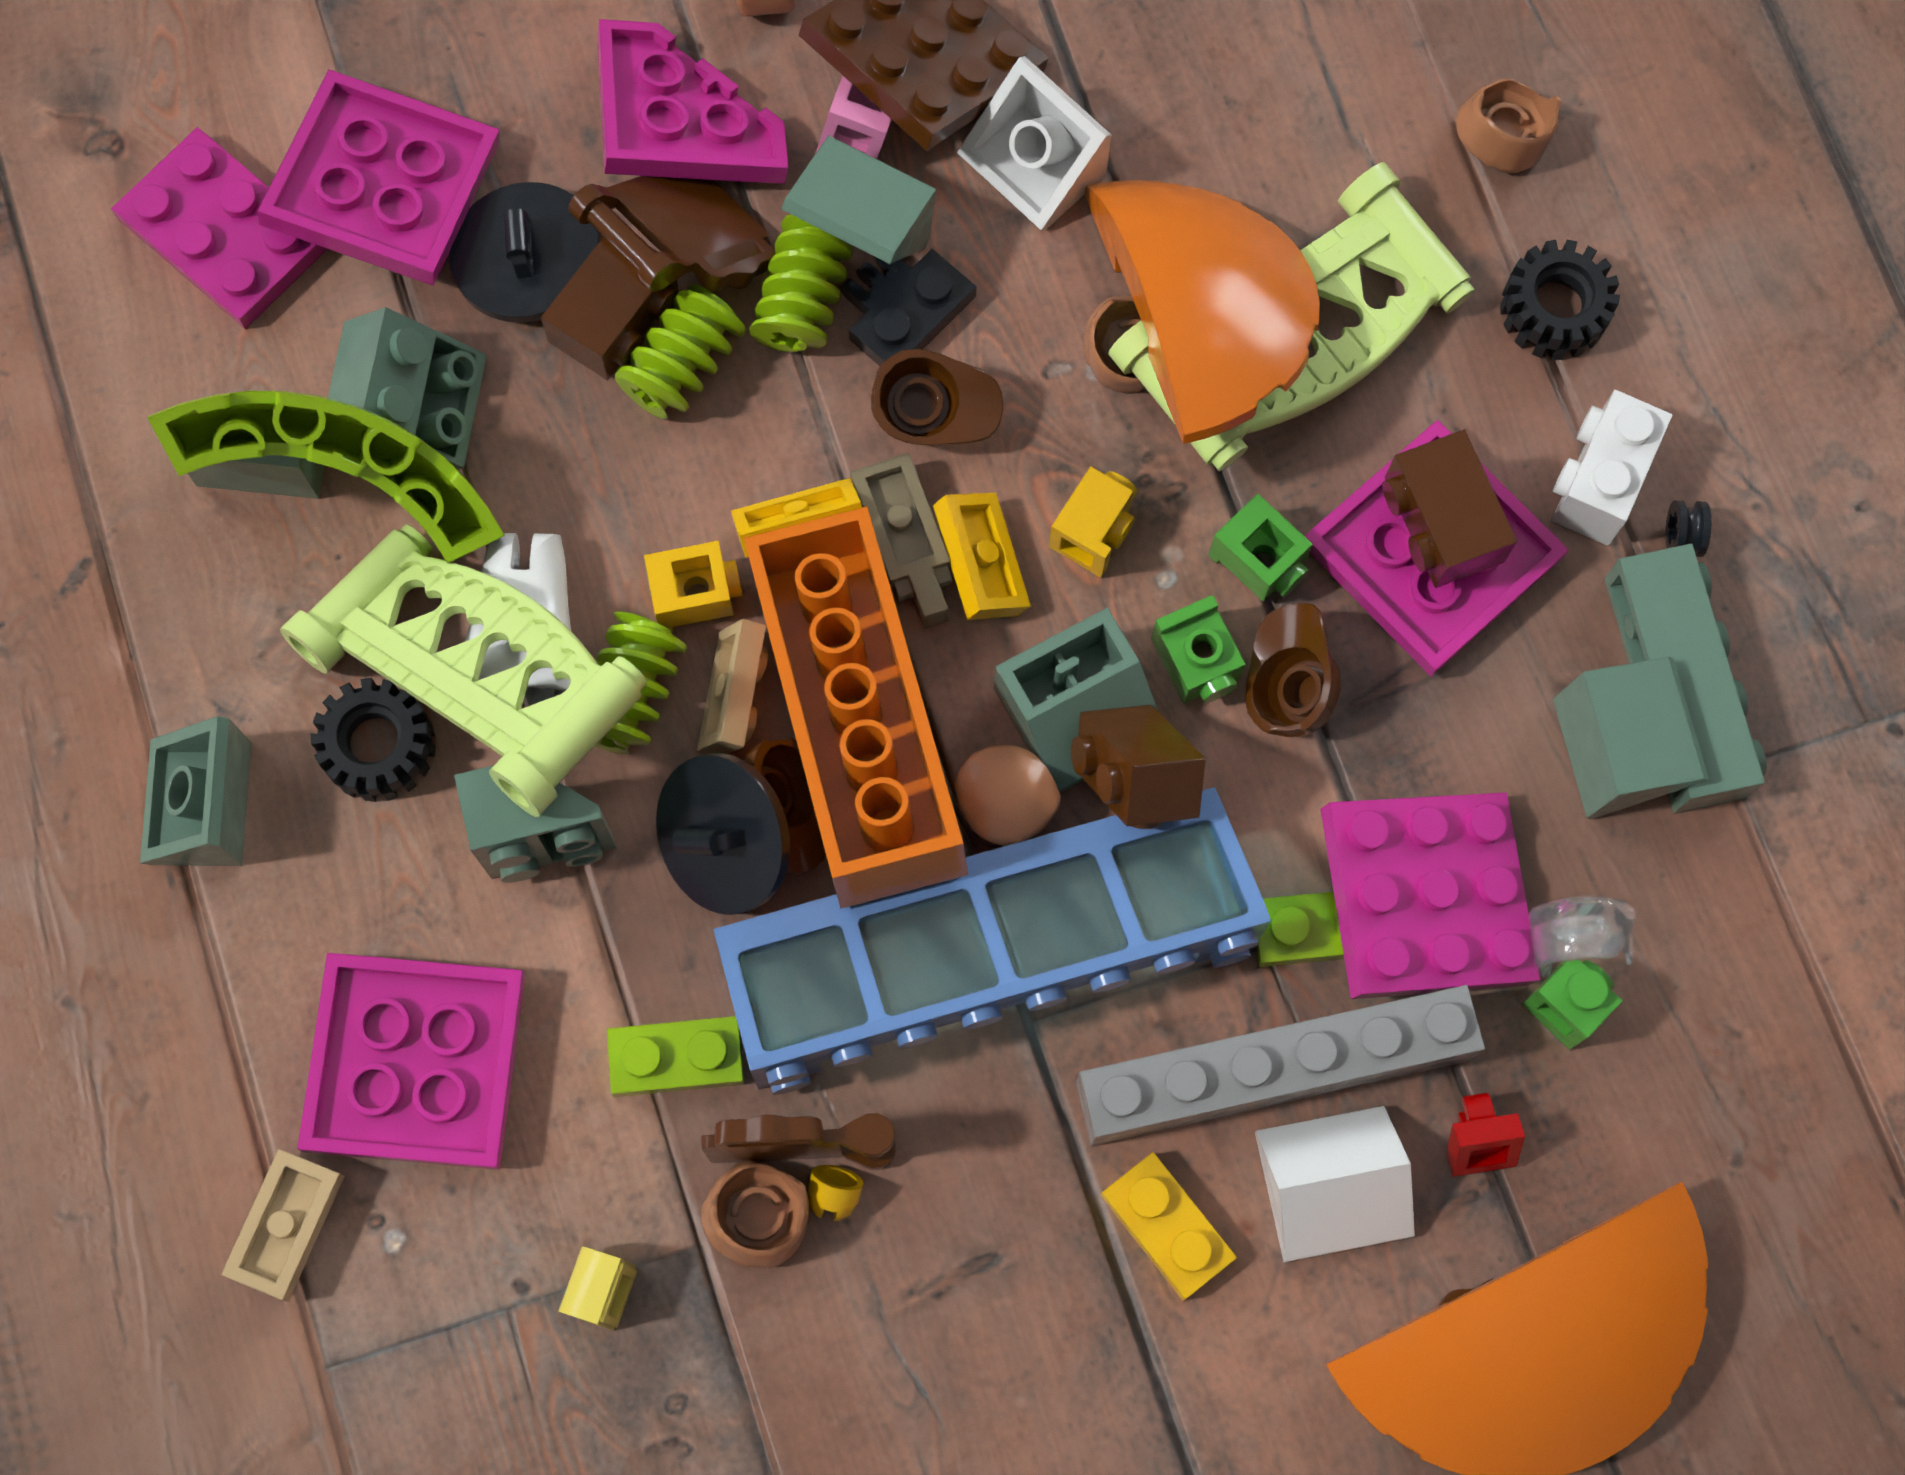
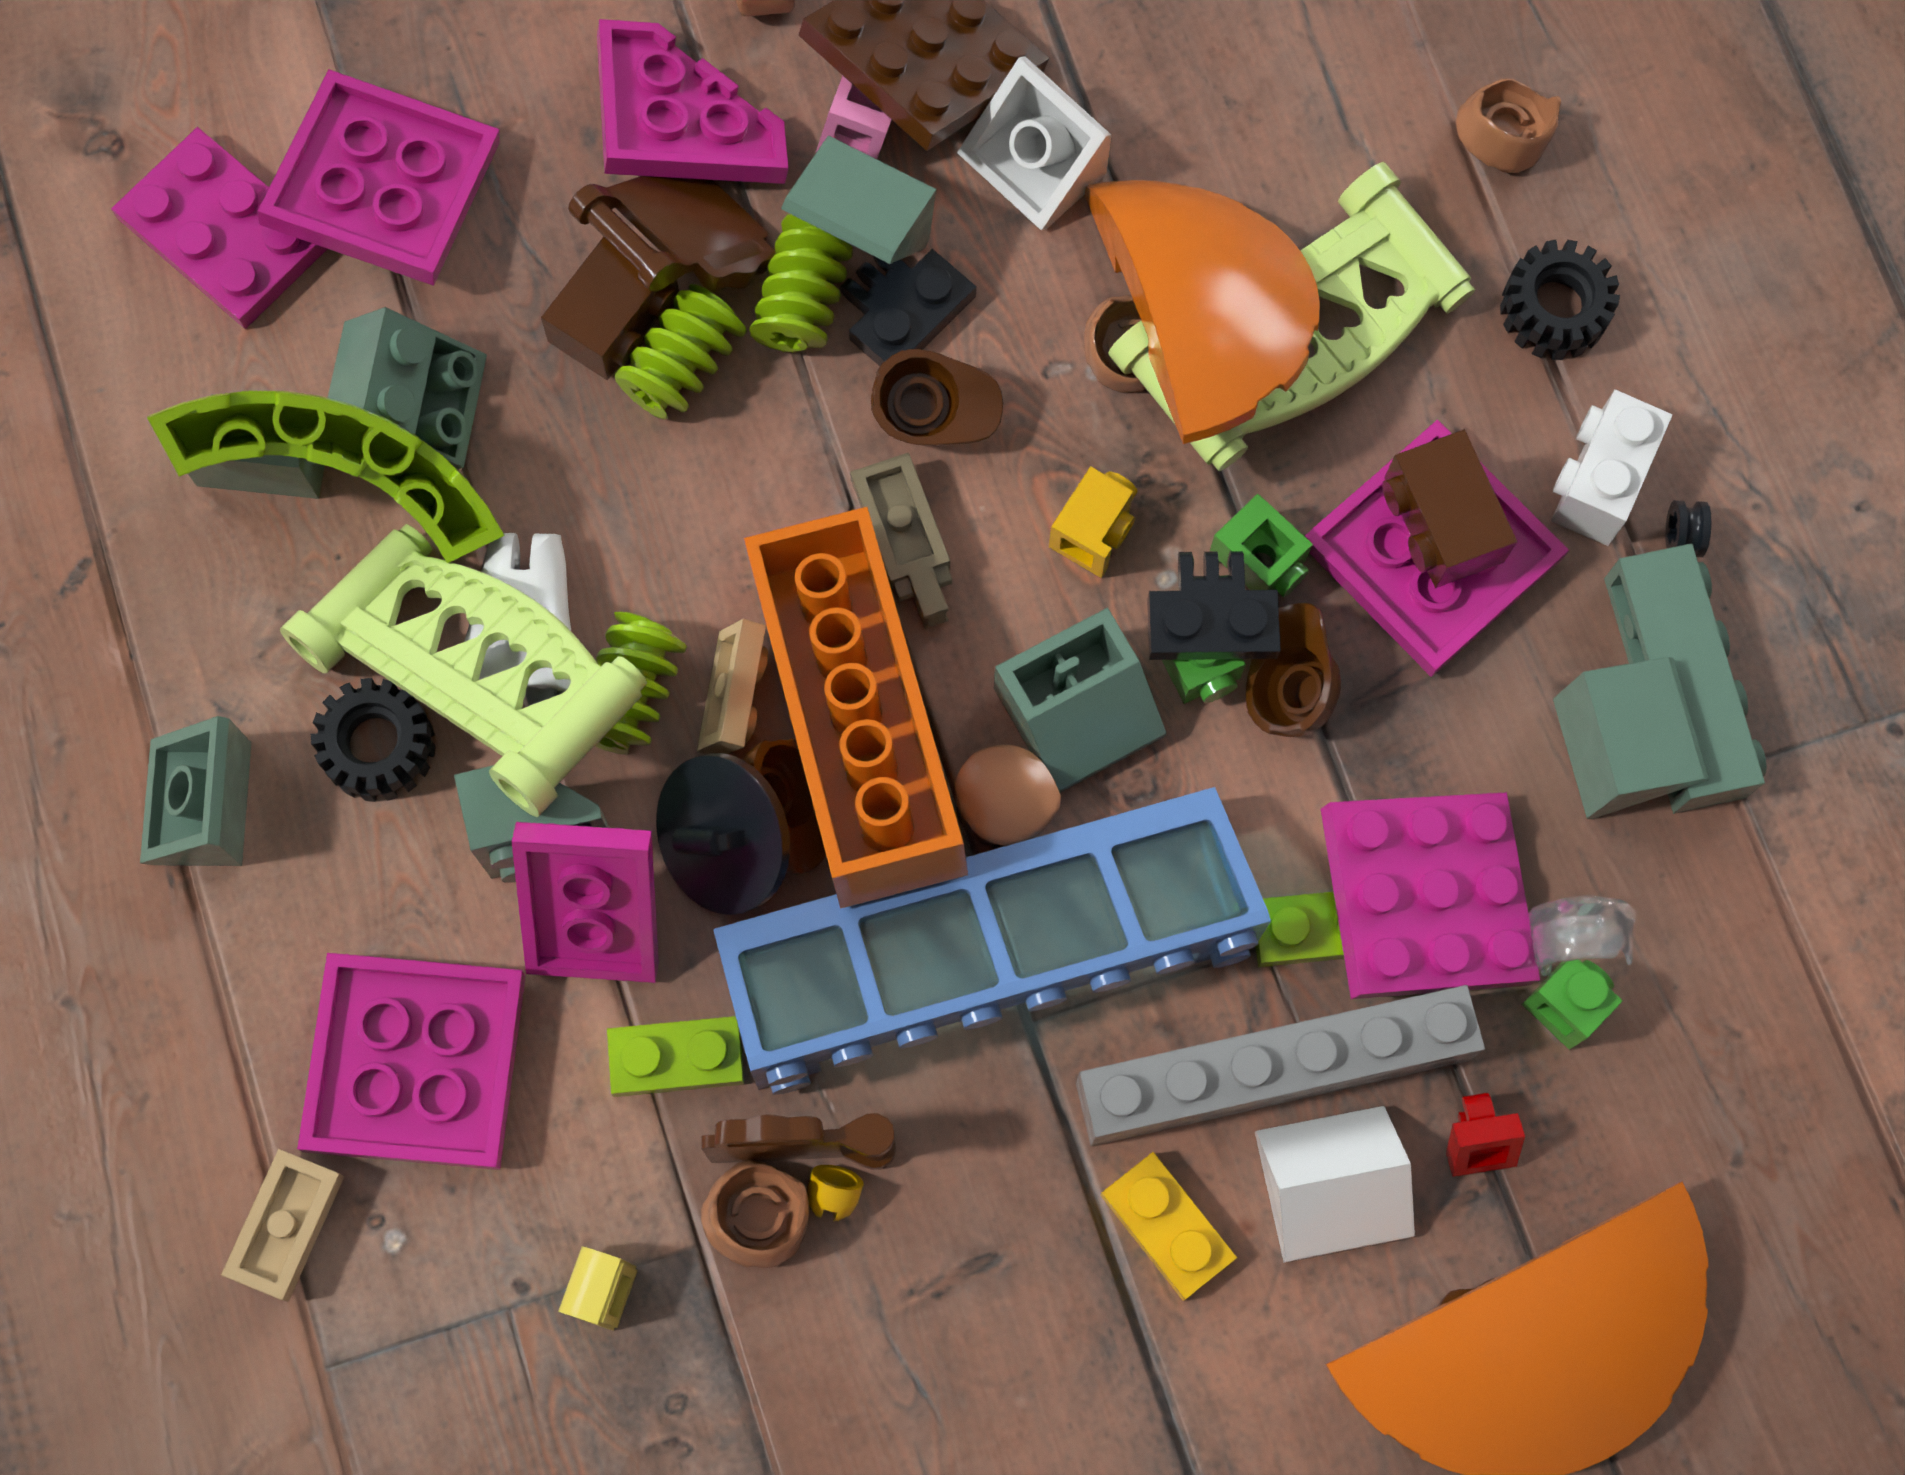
(519, 250): black shield -> none
(586, 901): none -> dark pink plate
(677, 570): yellow brick -> none
(795, 509): yellow plate -> none
(981, 555): yellow plate -> none
(1139, 765): reddish brown brick -> none
(1213, 614): none -> black hinge

